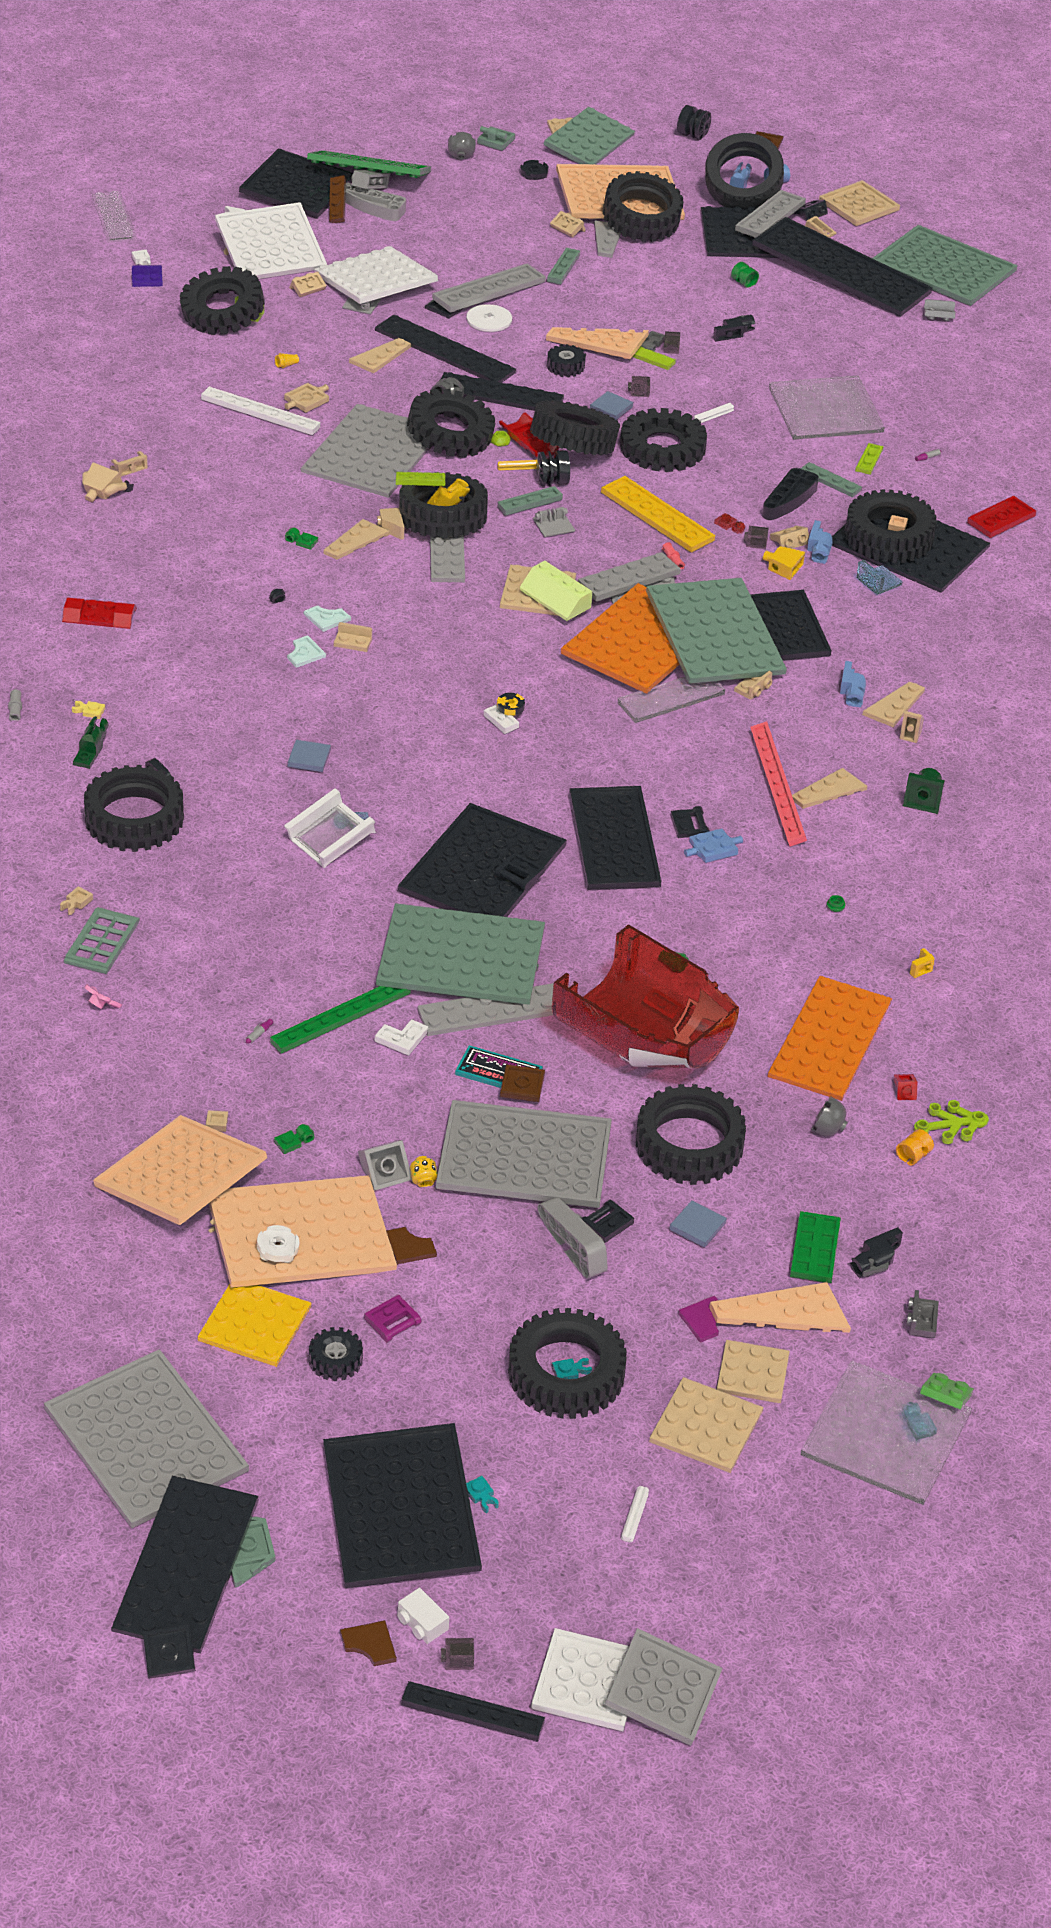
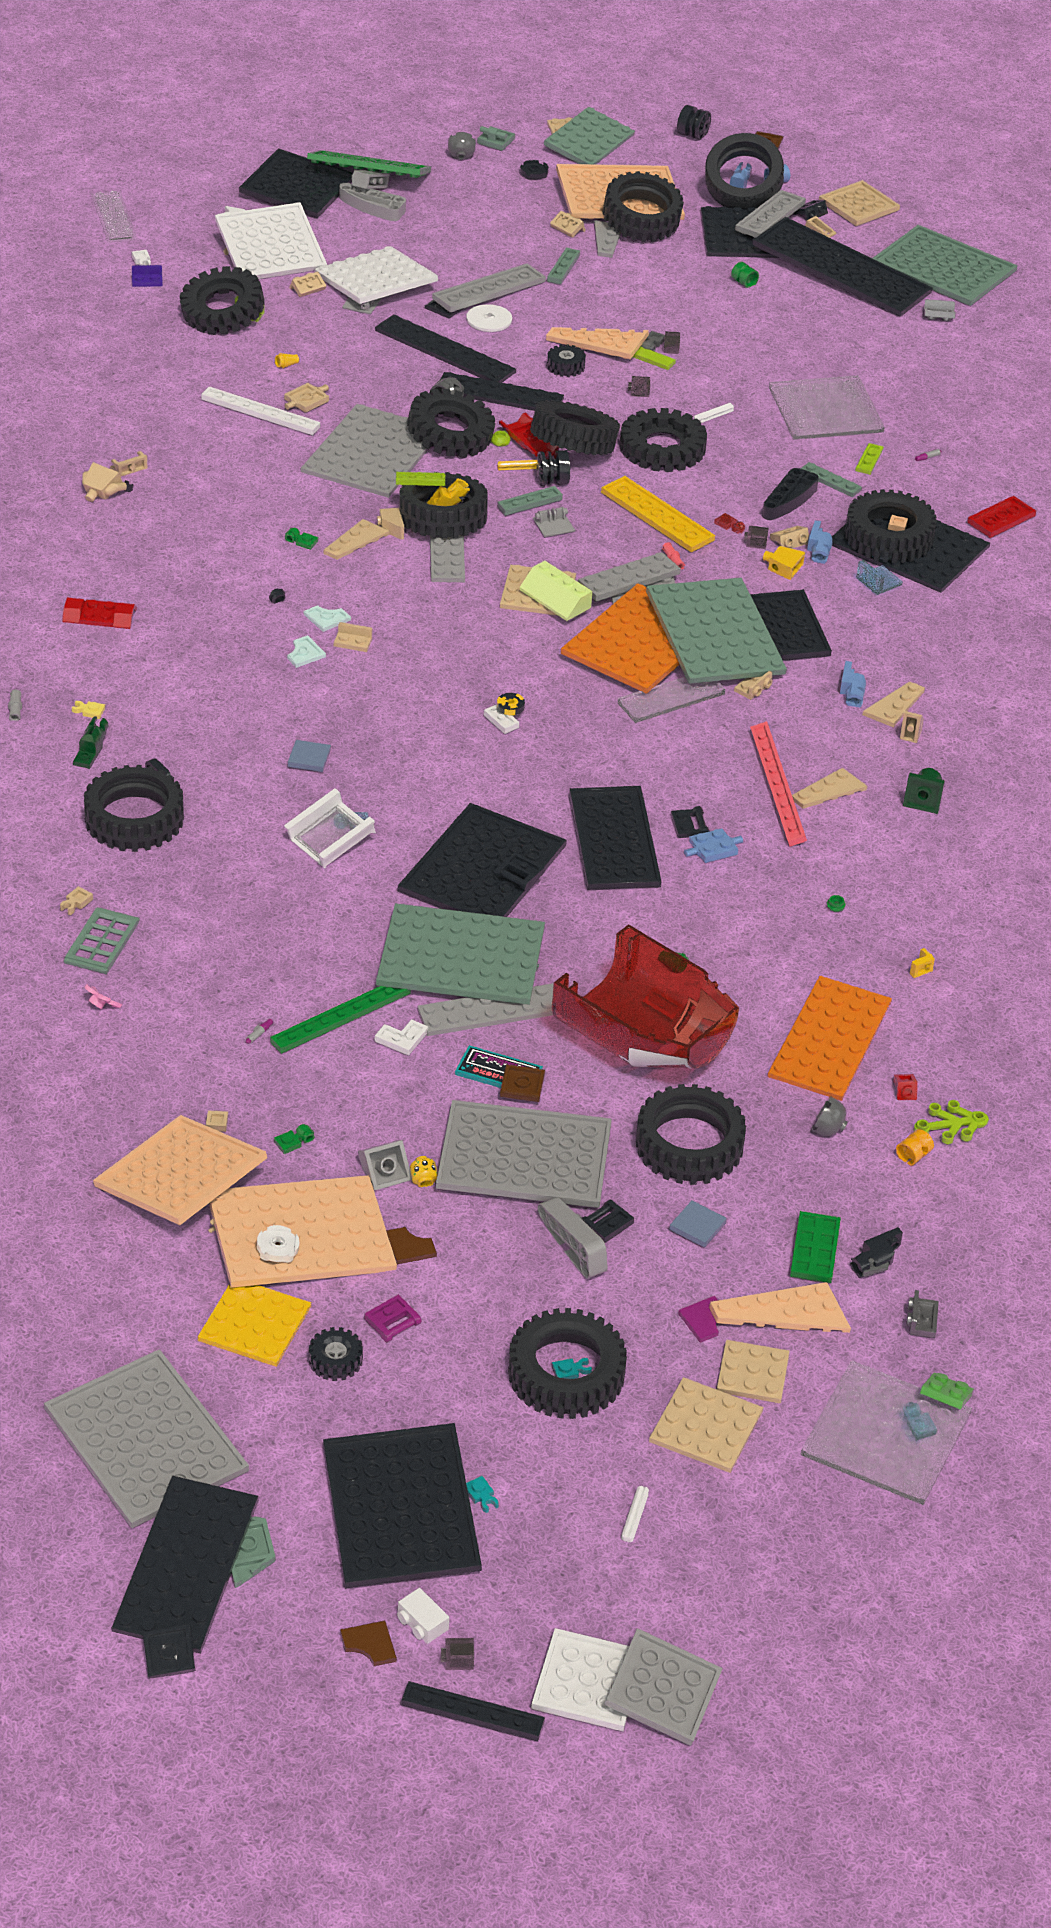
(337, 199): reddish brown plate -> none
(380, 356): tan wing -> none
(612, 405): sand blue tile -> none
(733, 328): black plate -> none

